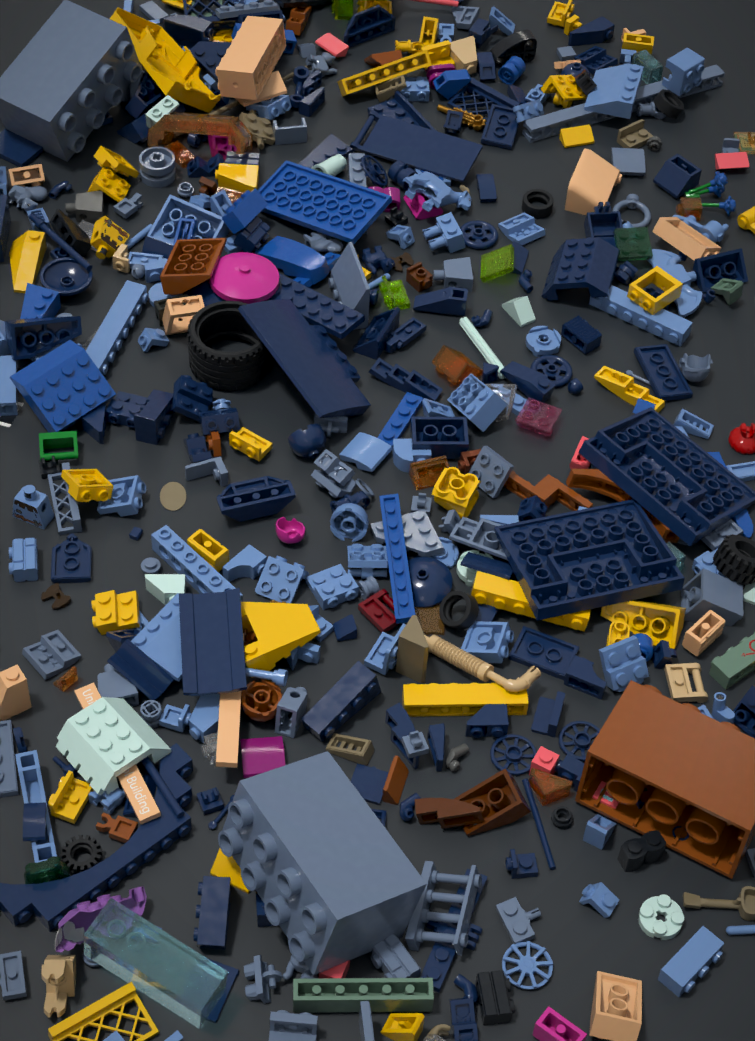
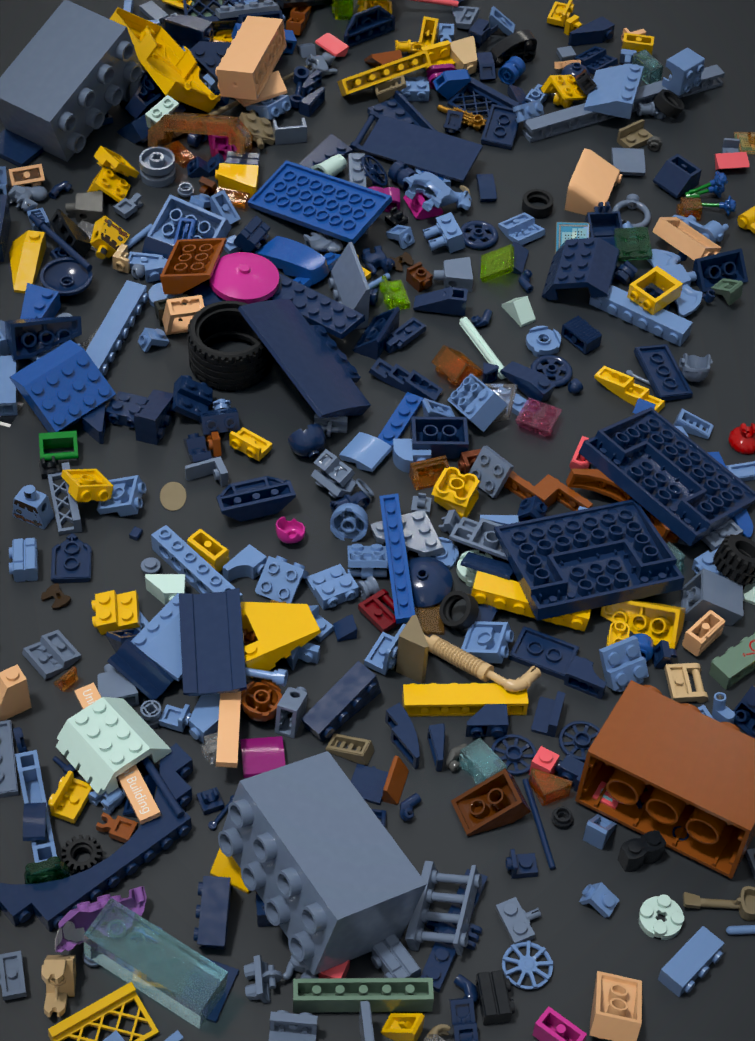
(244, 210): blue wedge -> none
(415, 744): sand blue tile -> none
(447, 812): reddish brown slope -> none
(480, 761): none -> clear light blue brick
(570, 230): none -> piece
(576, 136): yellow slope -> none

